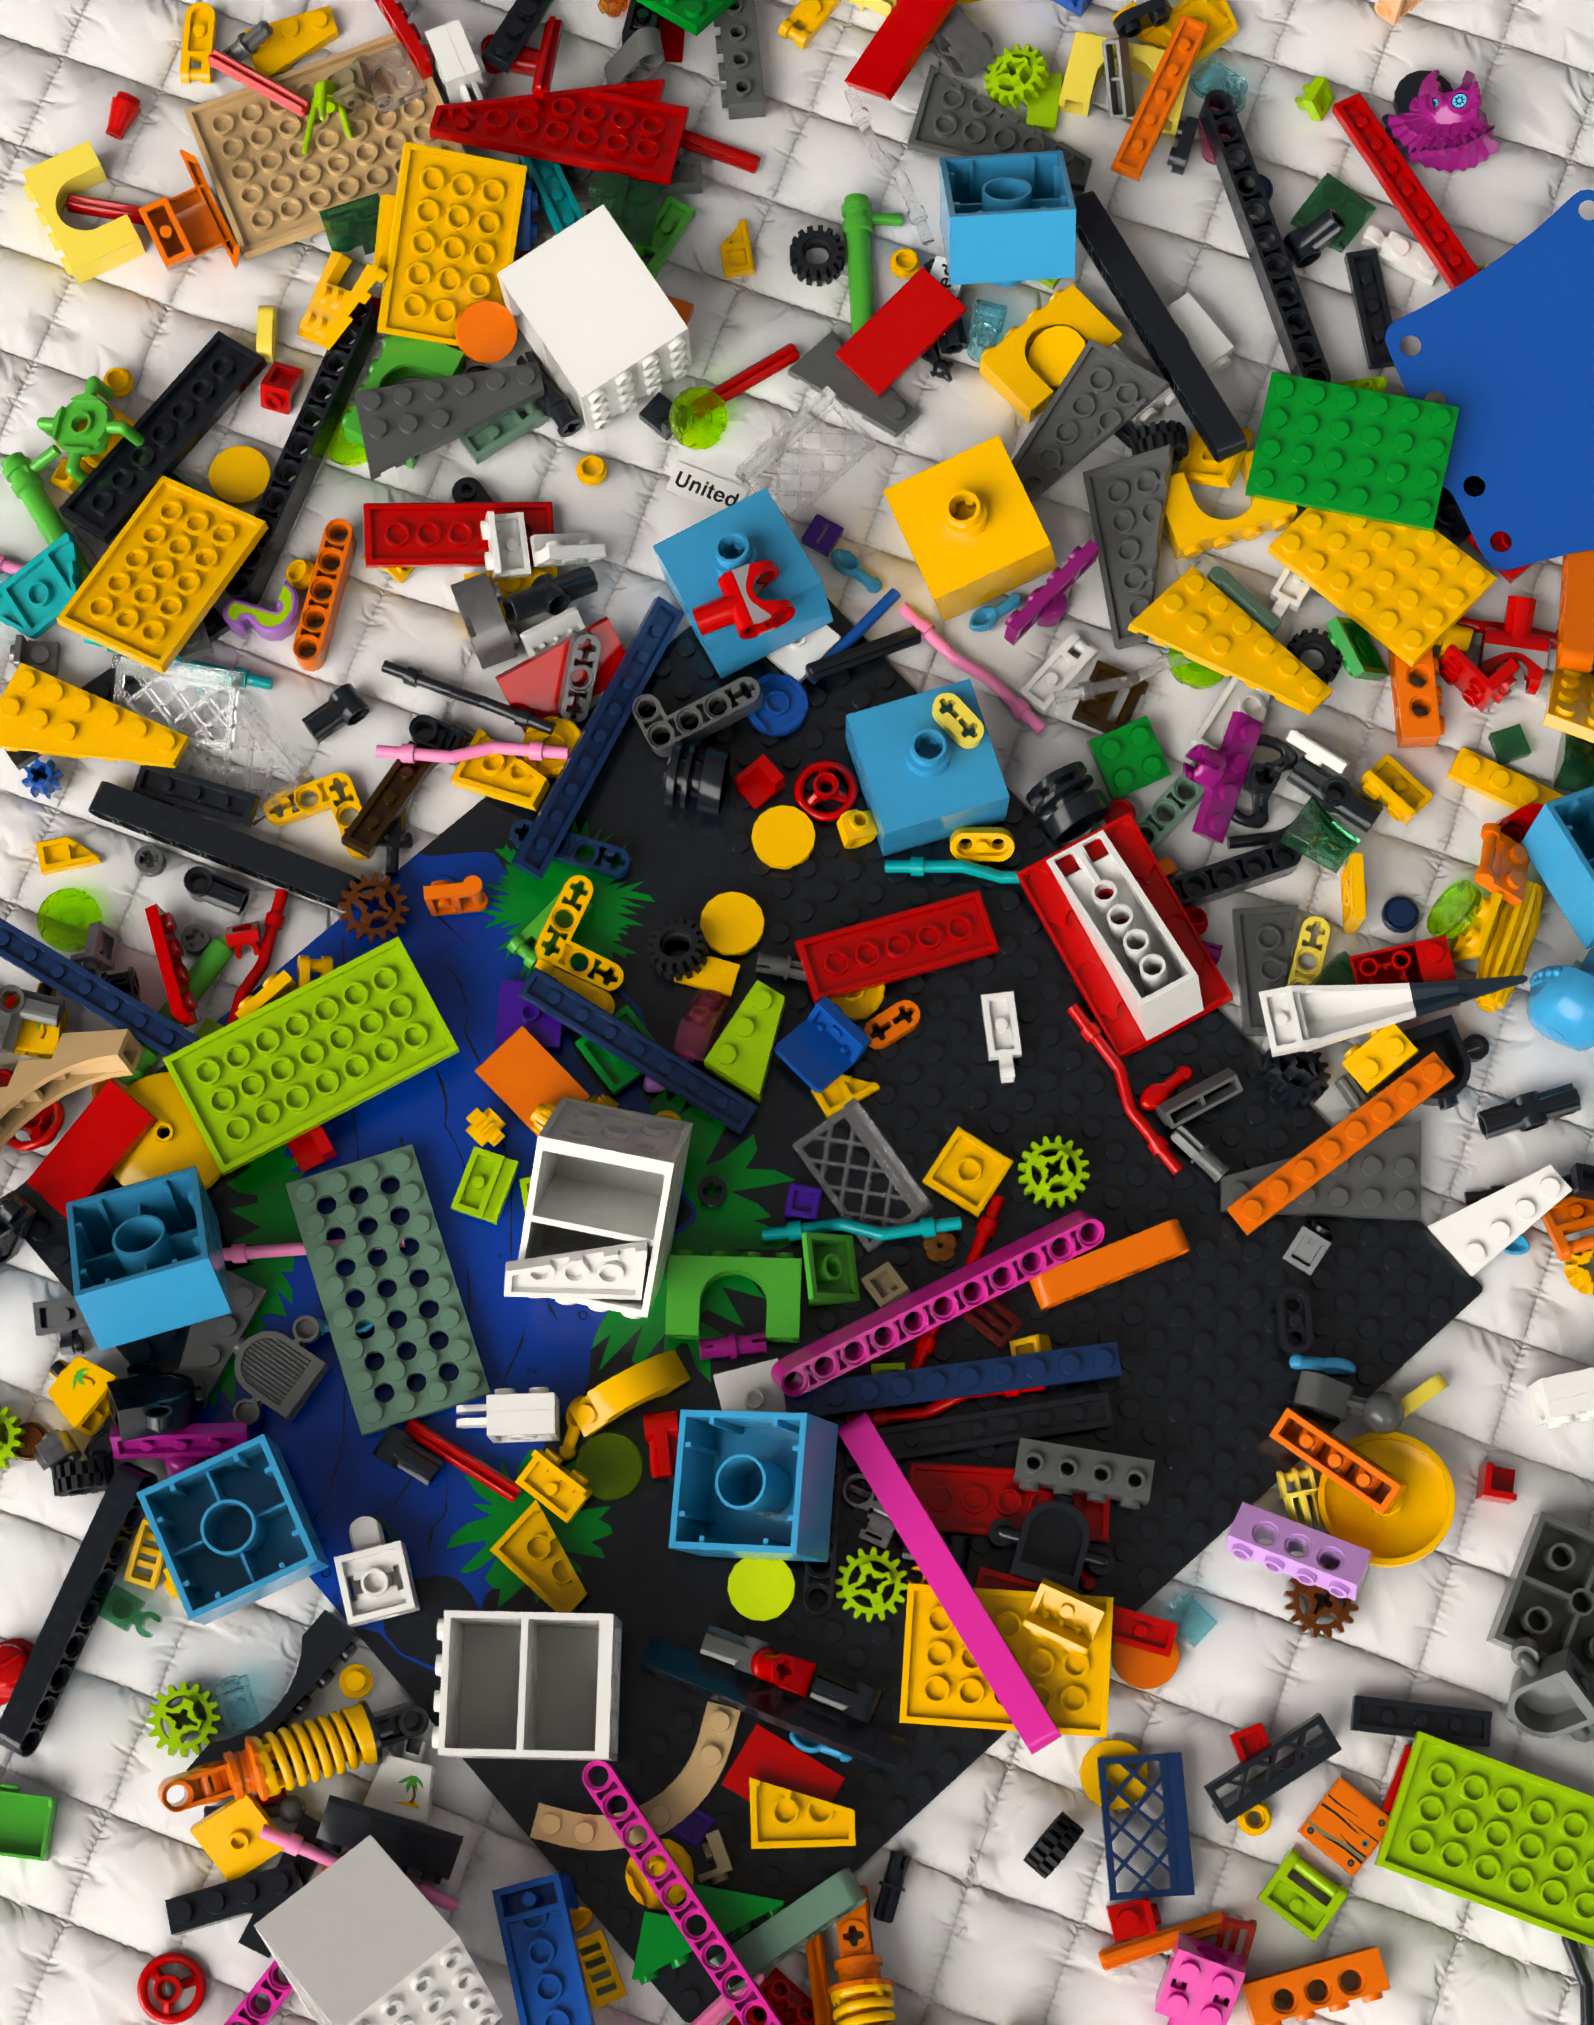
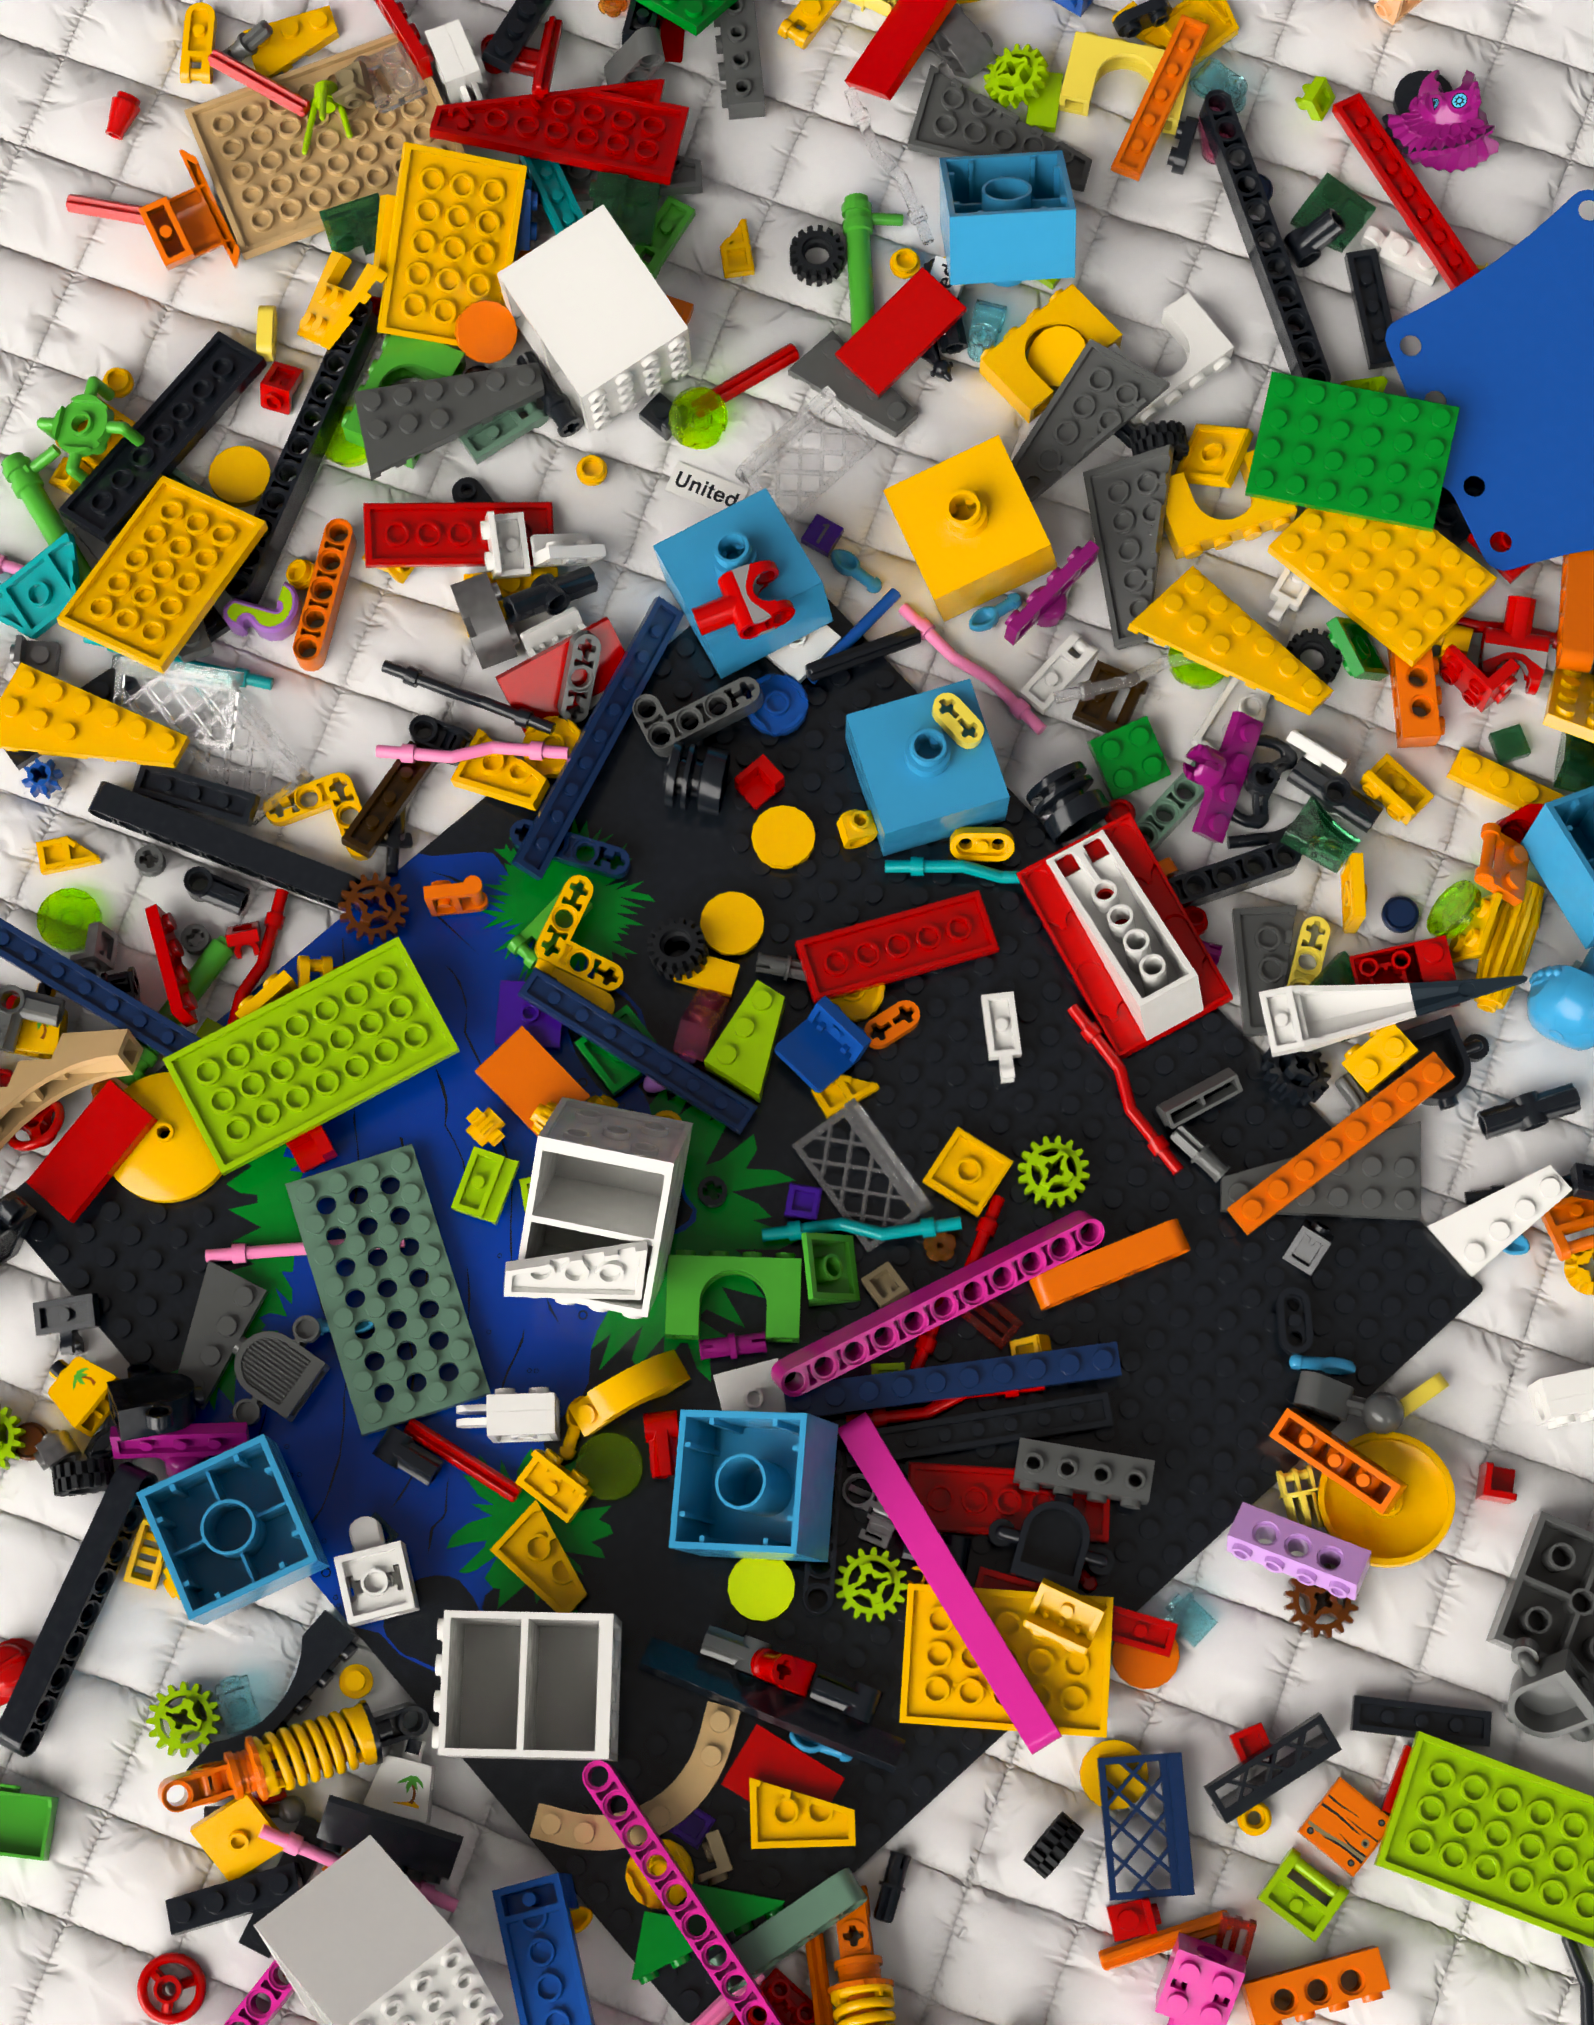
(85, 251): light yellow arch -> none
(125, 1609): clear green plate -> none
(147, 1258): dark azure brick -> none
(342, 709): black piece -> none
(620, 1992): yellow slope -> none
(720, 151): red axle -> none
(822, 779): red piece -> none
(1124, 77): dark grey piece -> none
(1157, 330): black beam -> none
(1160, 1092): red piece -> none
(1244, 599): sand green plate -> none

